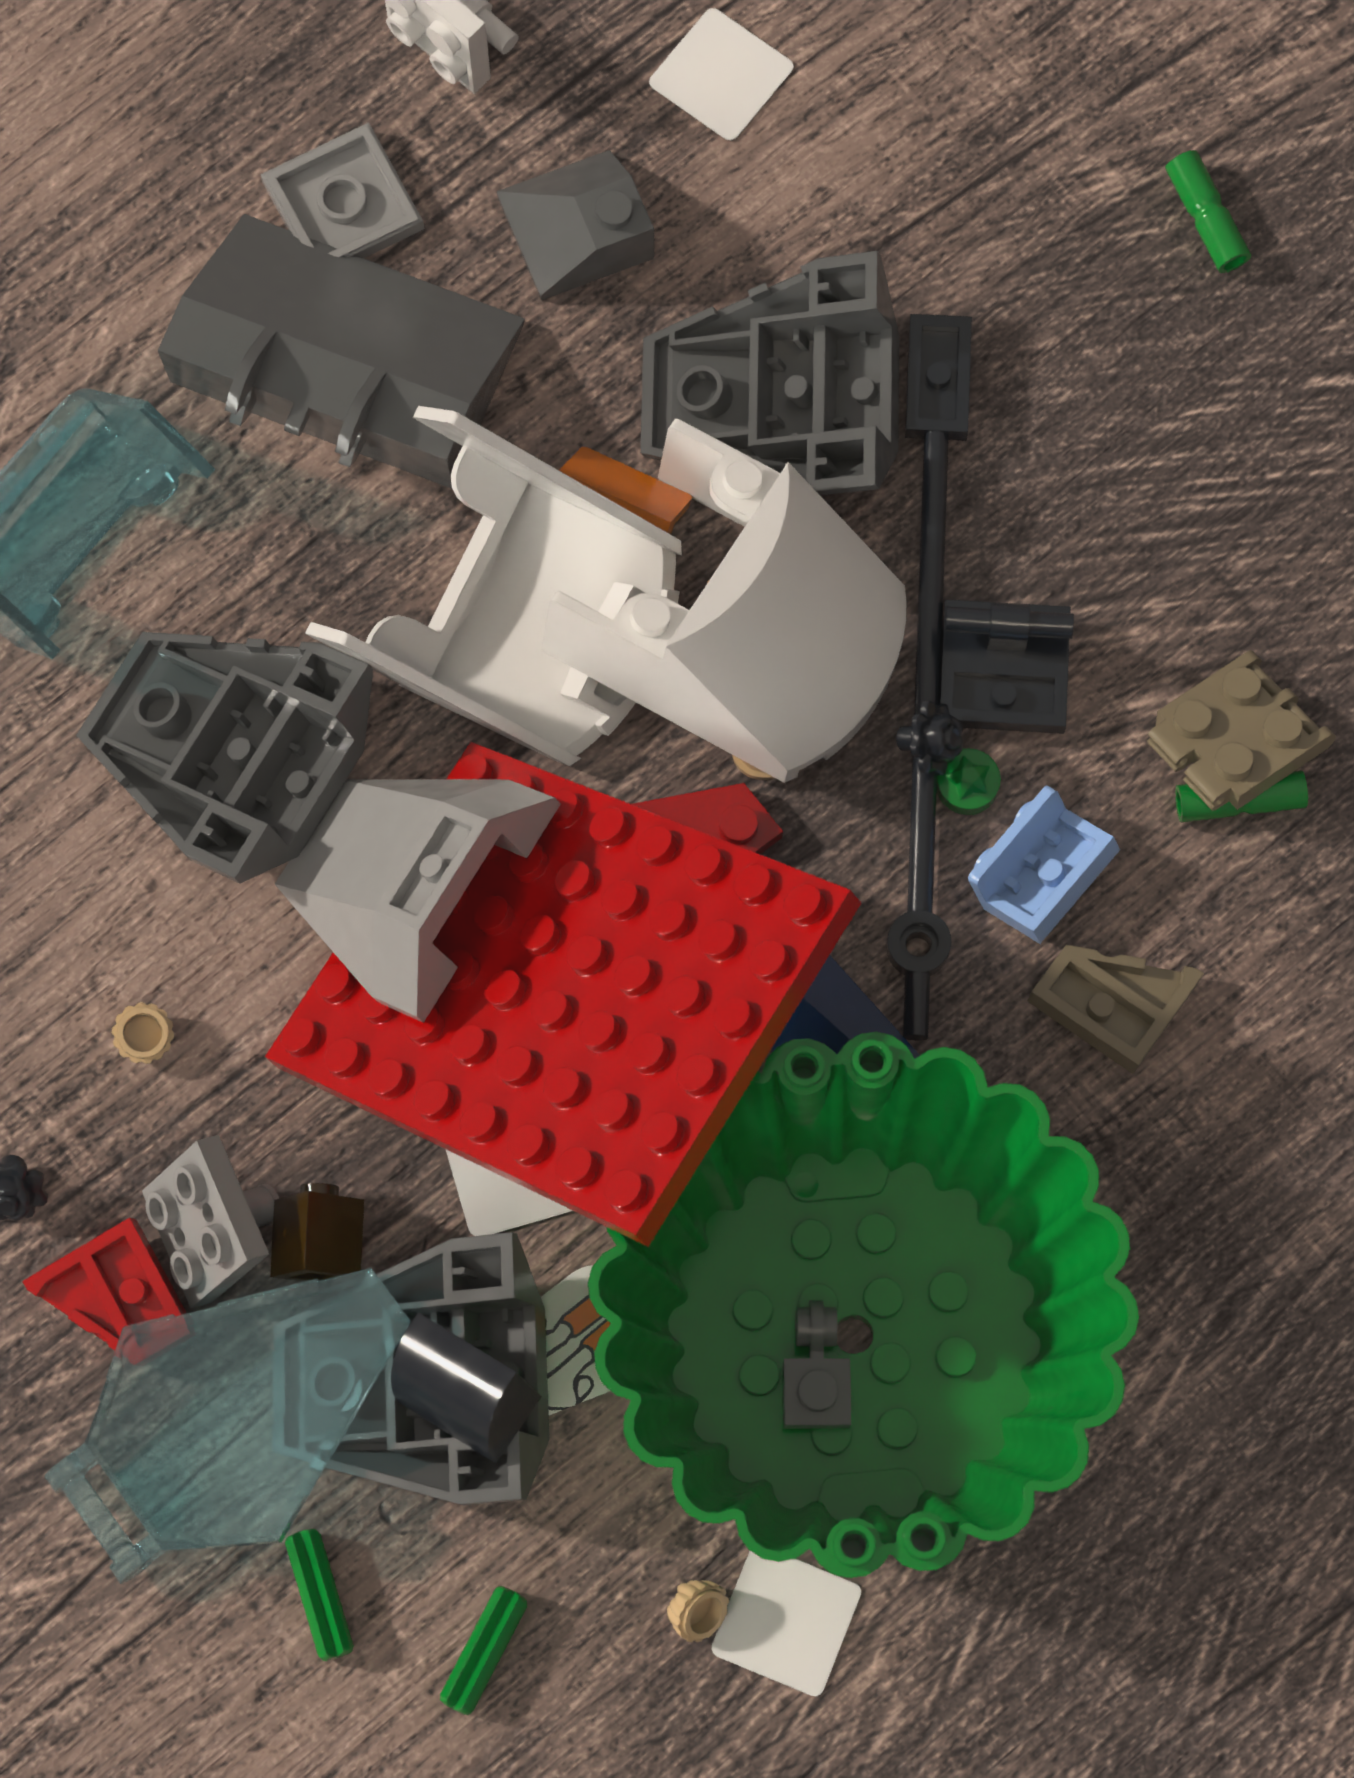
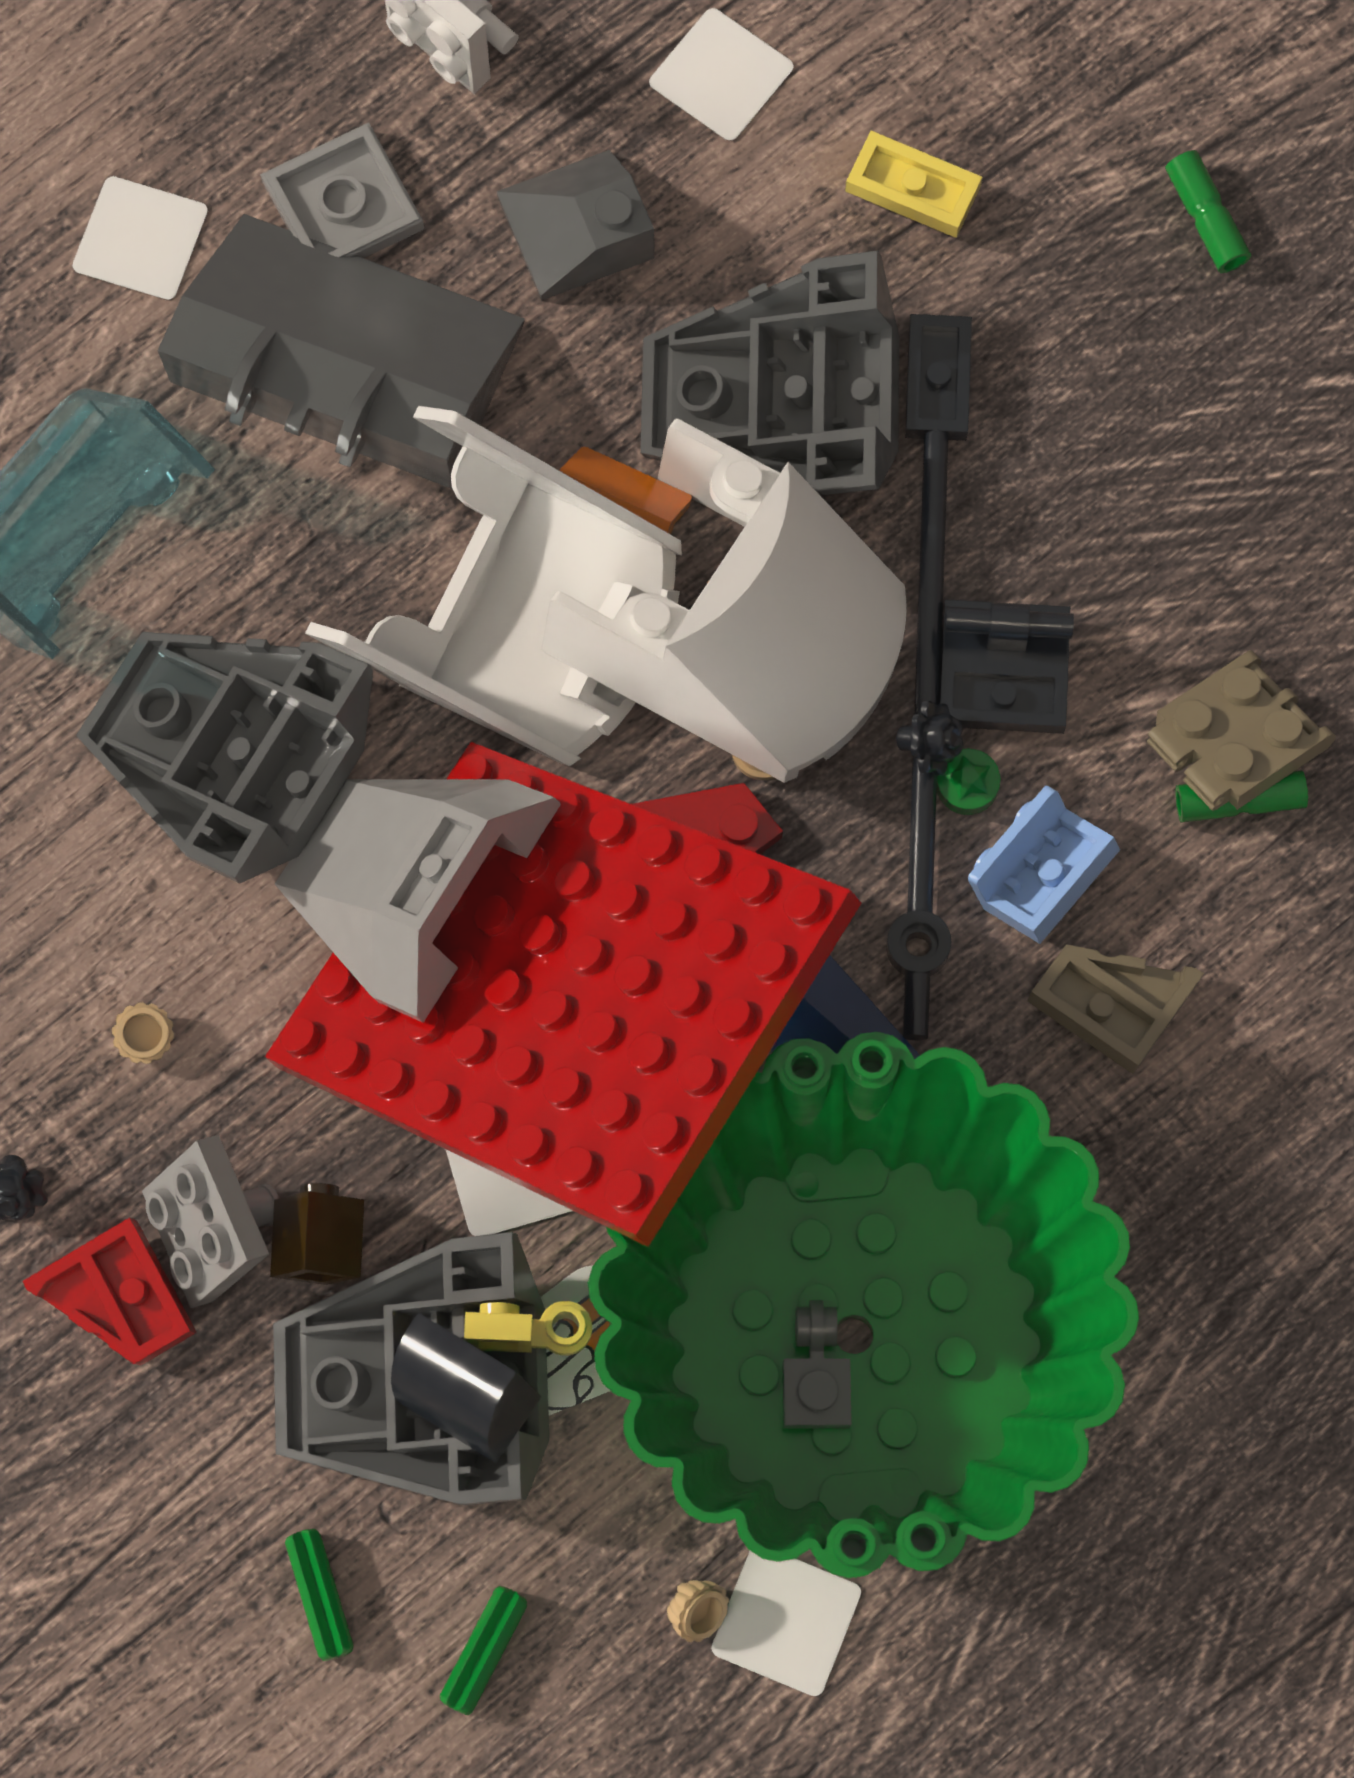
(140, 237): none -> white sticker
(229, 1415): clear light blue windscreen -> none
(504, 1329): none -> light yellow plate
(913, 184): none -> light yellow plate

